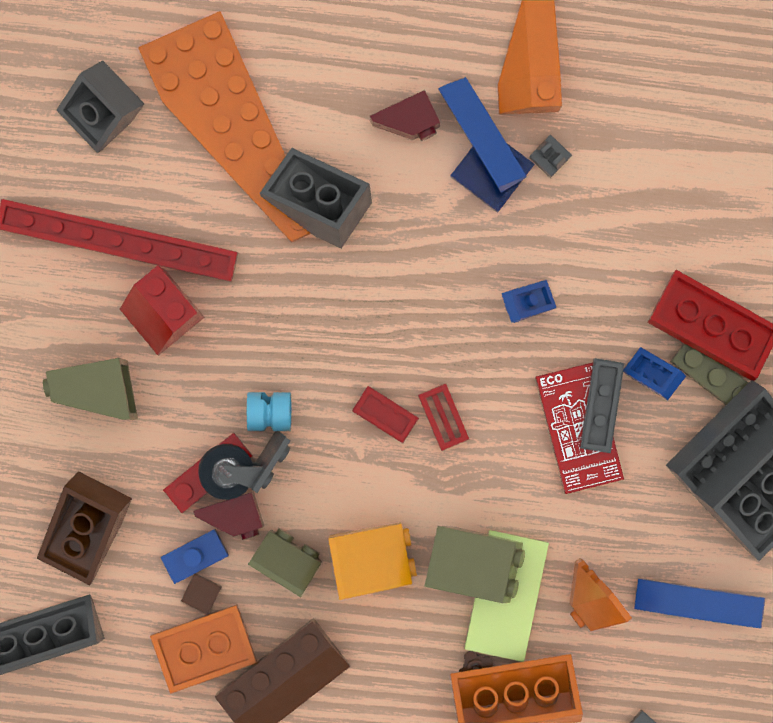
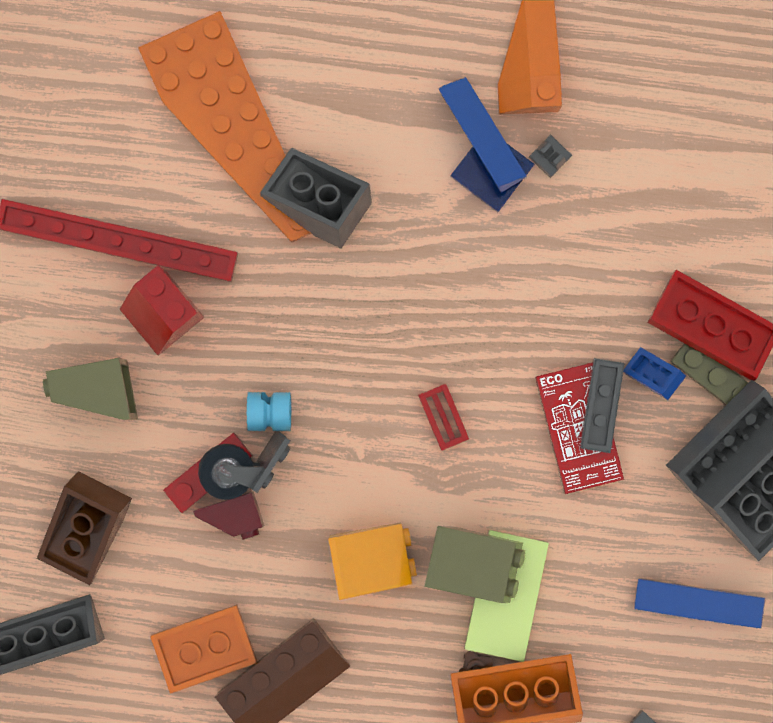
(99, 105): dark grey slope -> none
(194, 556): blue tile -> none
(201, 593): reddish brown tile -> none
(286, 561): olive slope -> none
(385, 414): red plate -> none
(409, 118): dark red slope -> none
(528, 301): blue slope -> none
(593, 600): orange wedge -> none

